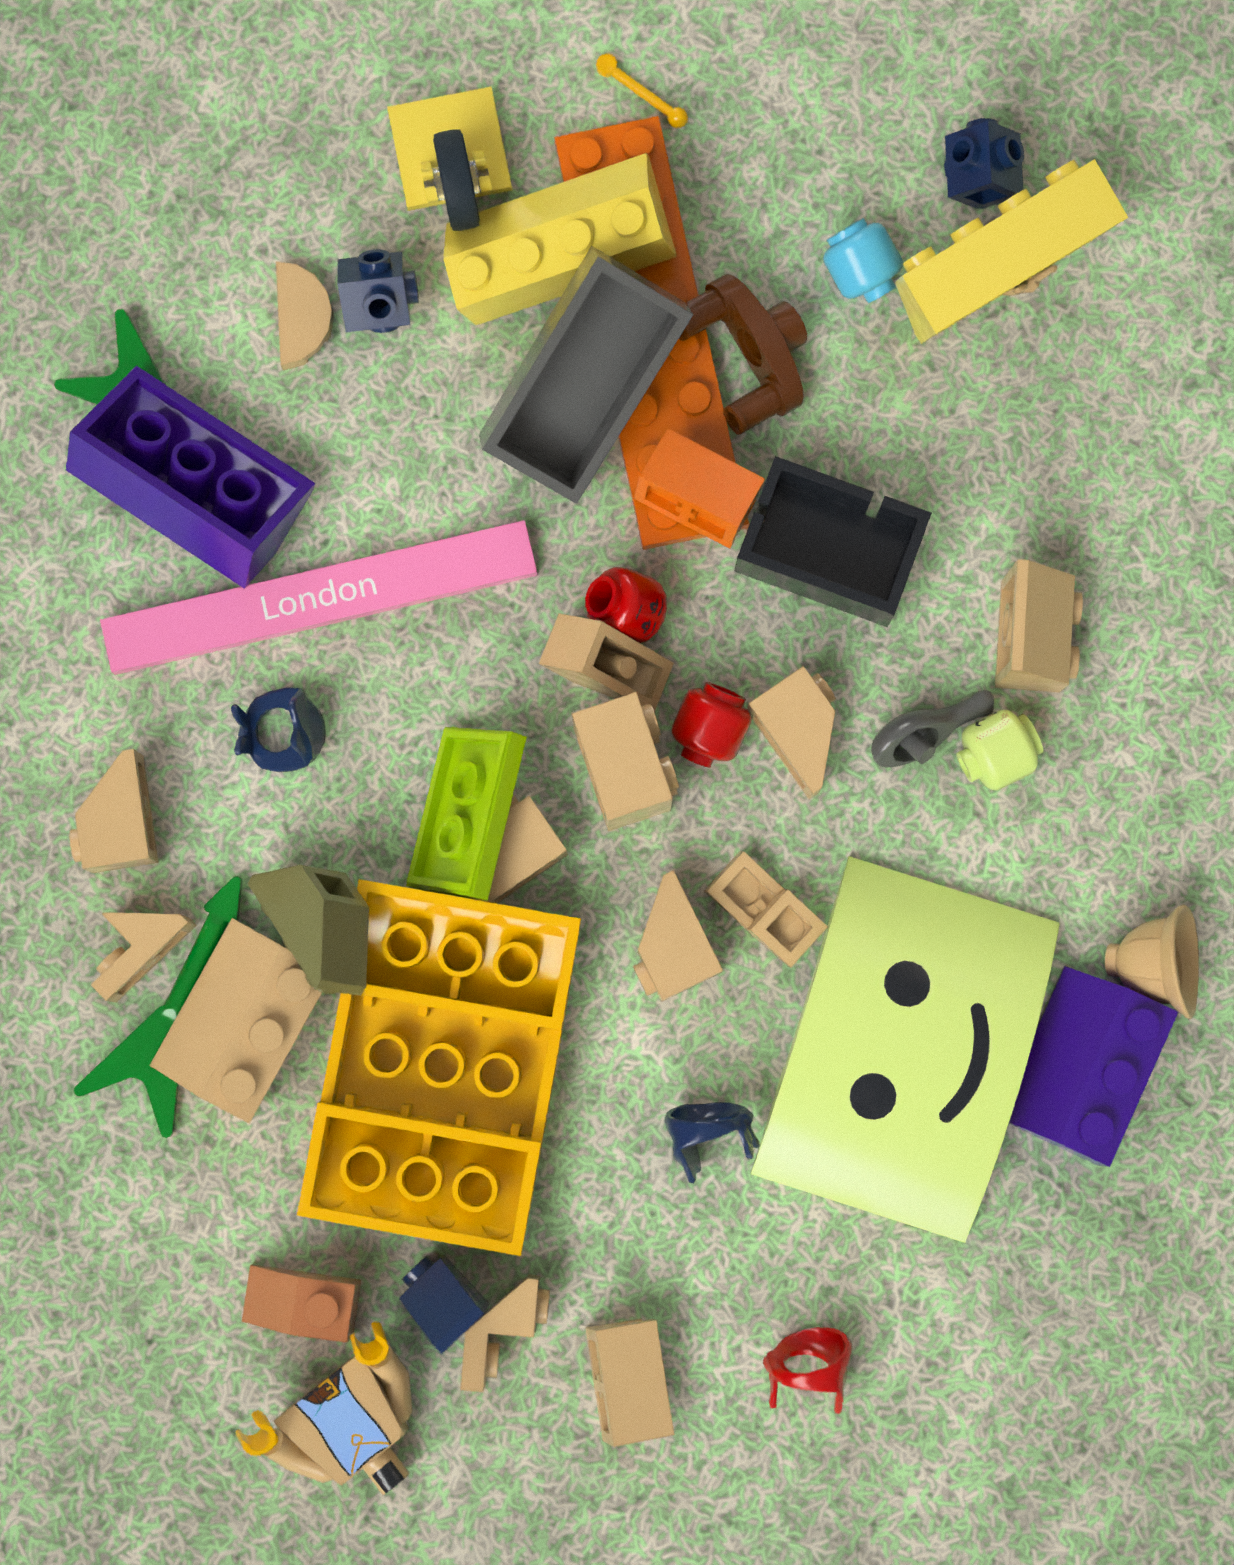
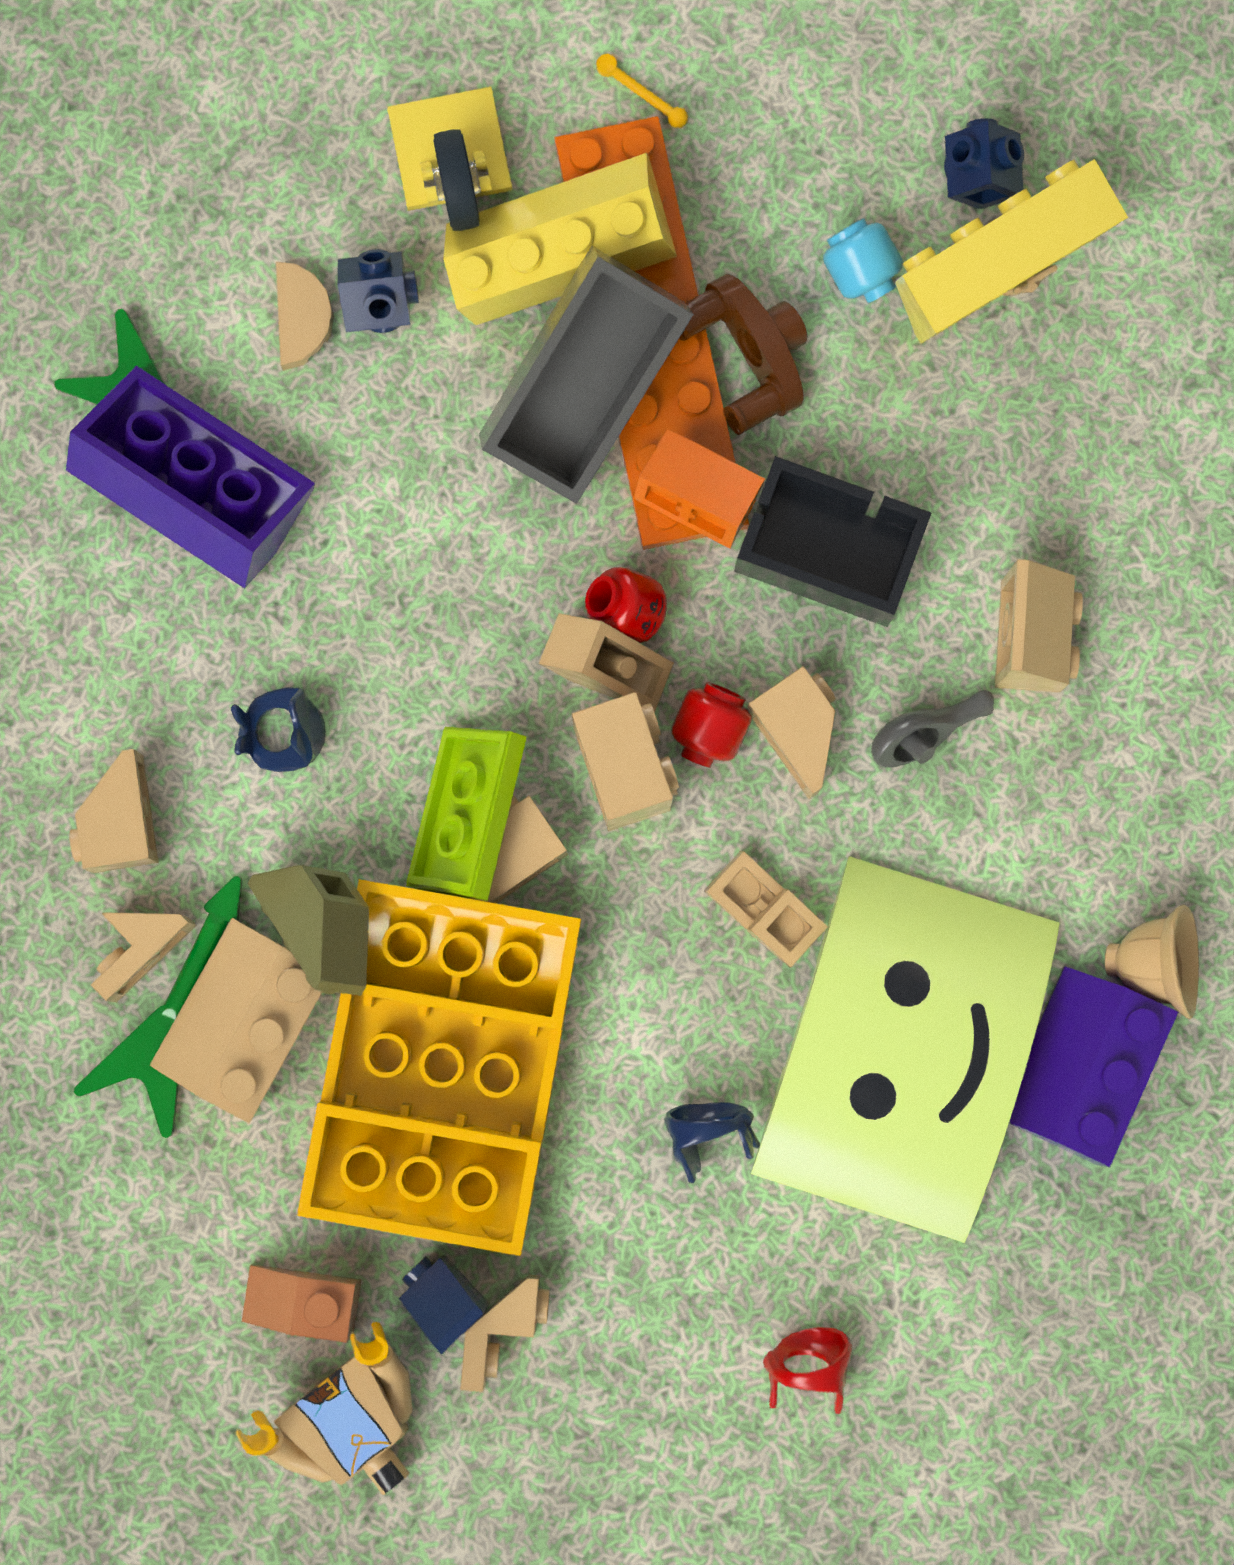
(318, 597): bright pink tile -> none
(629, 1381): tan hinge -> none
(674, 945): tan slope -> none
(999, 749): yellowish green head -> none

